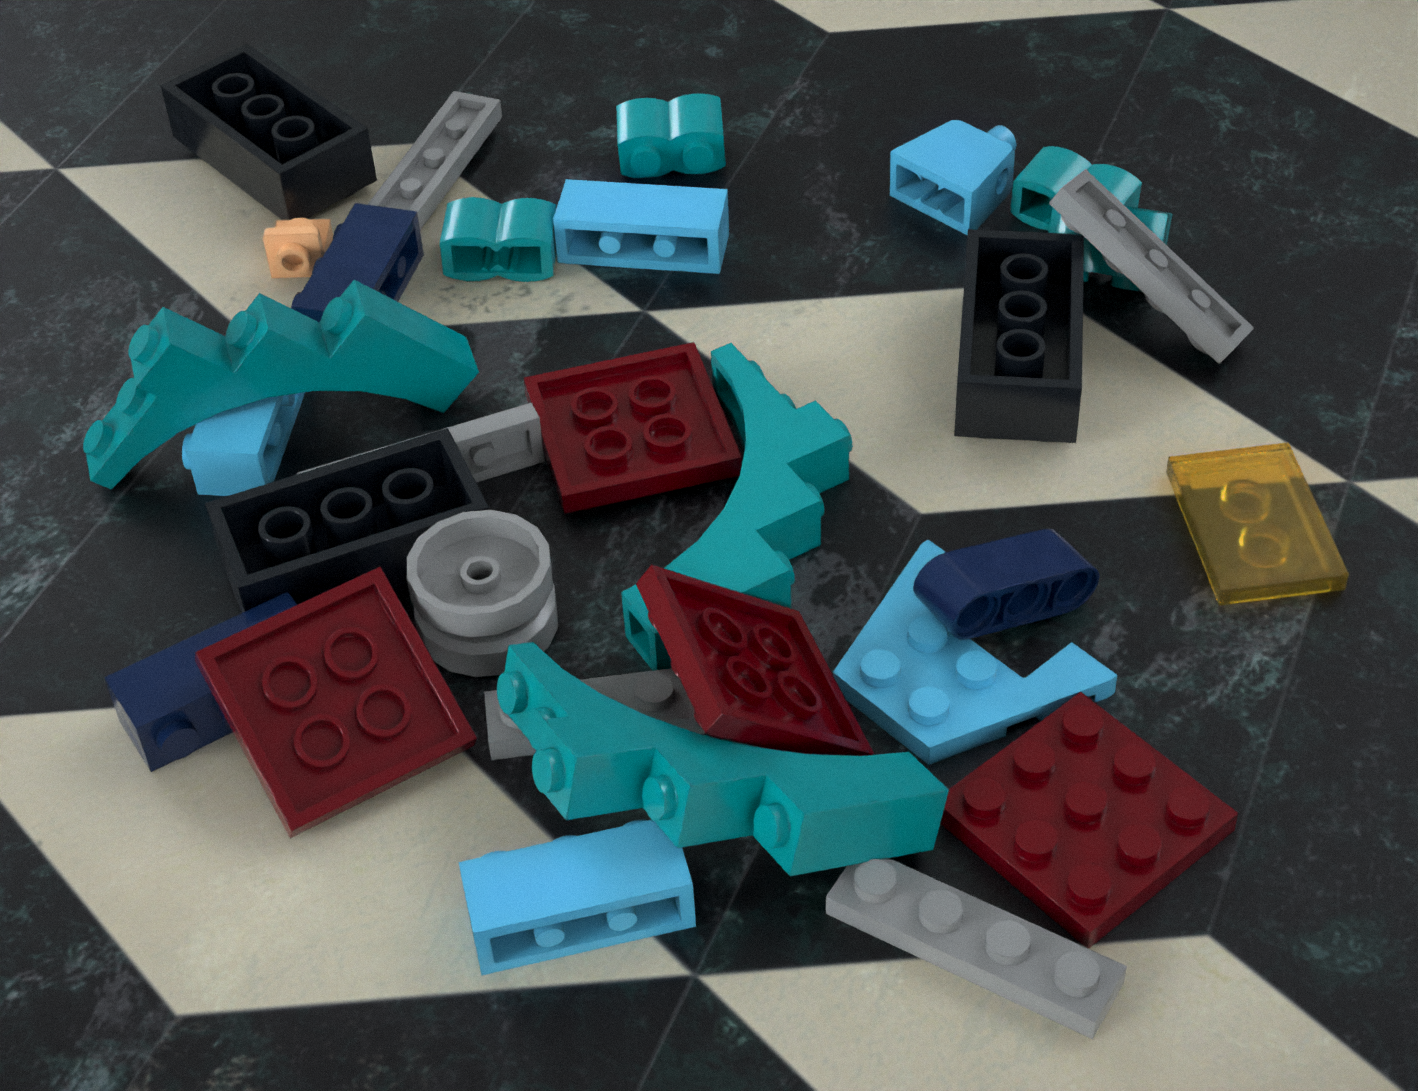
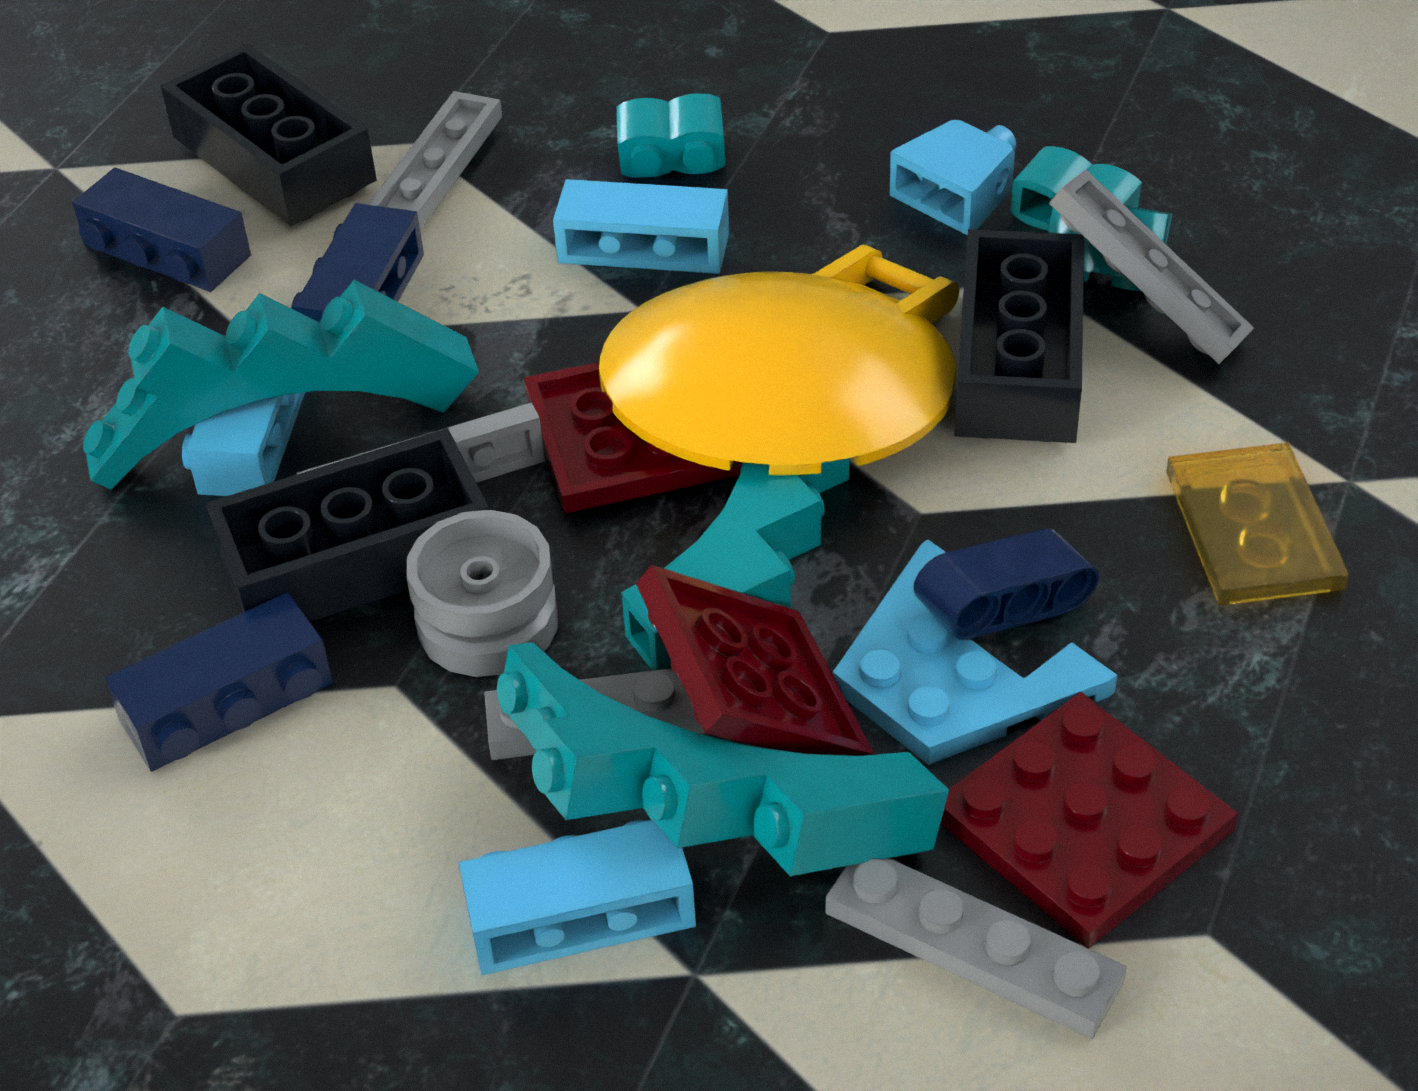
(162, 229): none -> dark blue brick
(296, 246): light nougat bracket -> none
(335, 701): dark red plate -> none
(499, 239): teal brick -> none
(786, 366): none -> yellow dish

